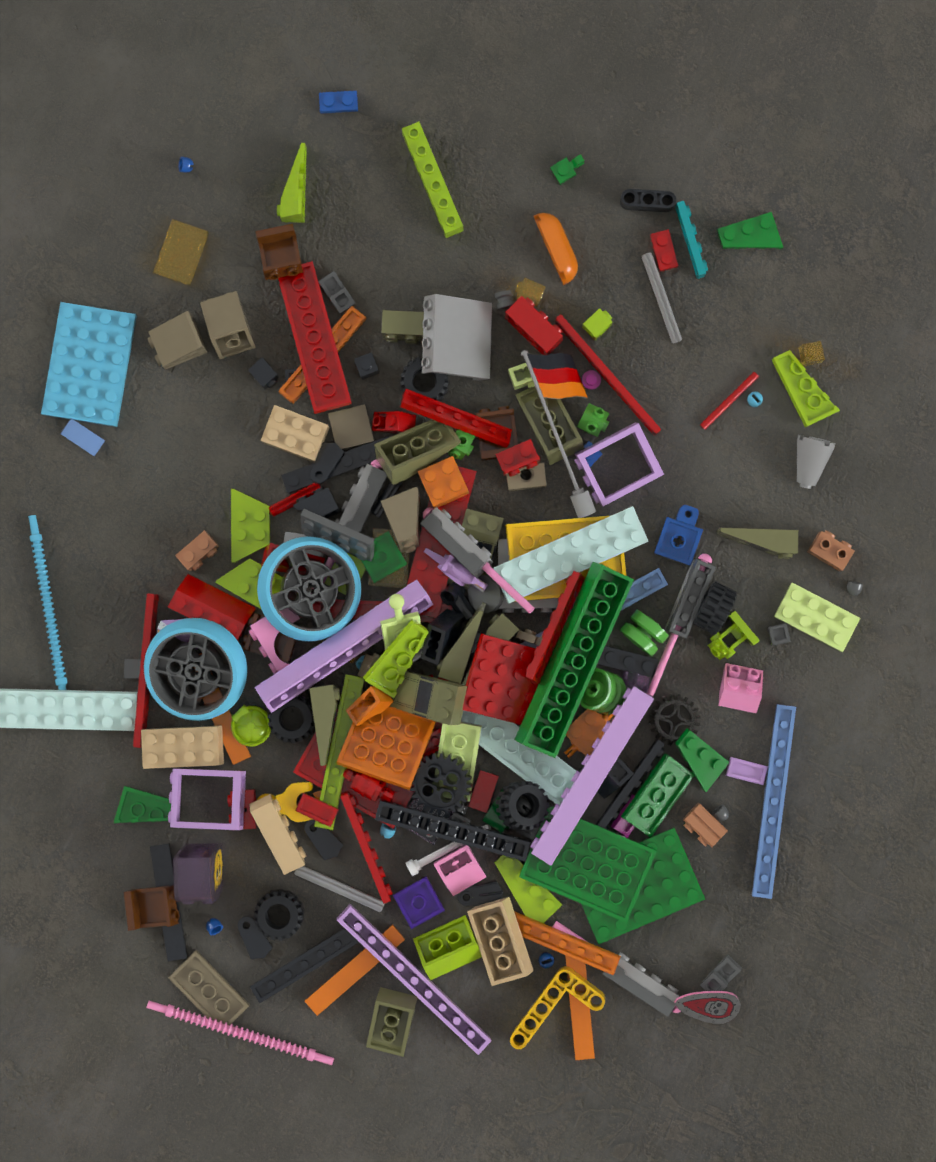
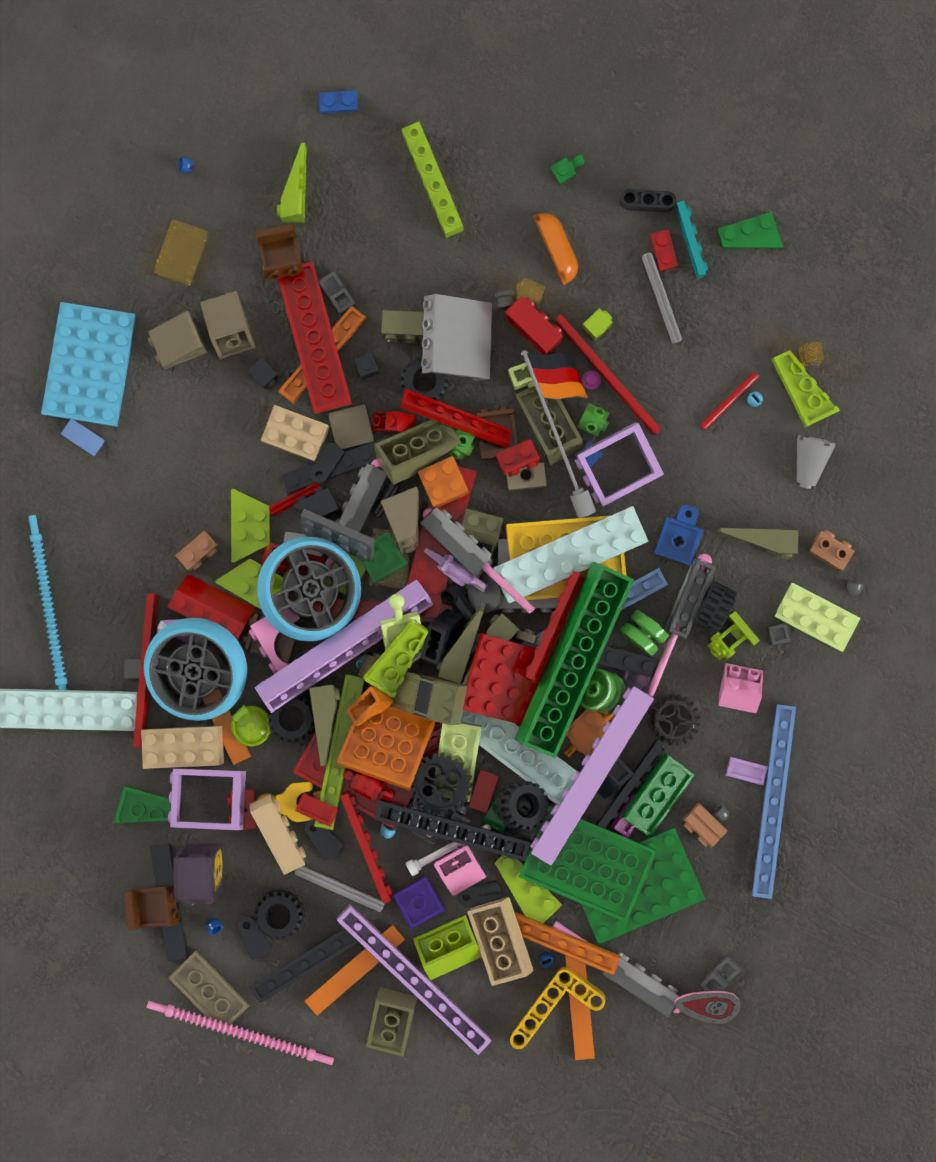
(702, 759): green wing -> none

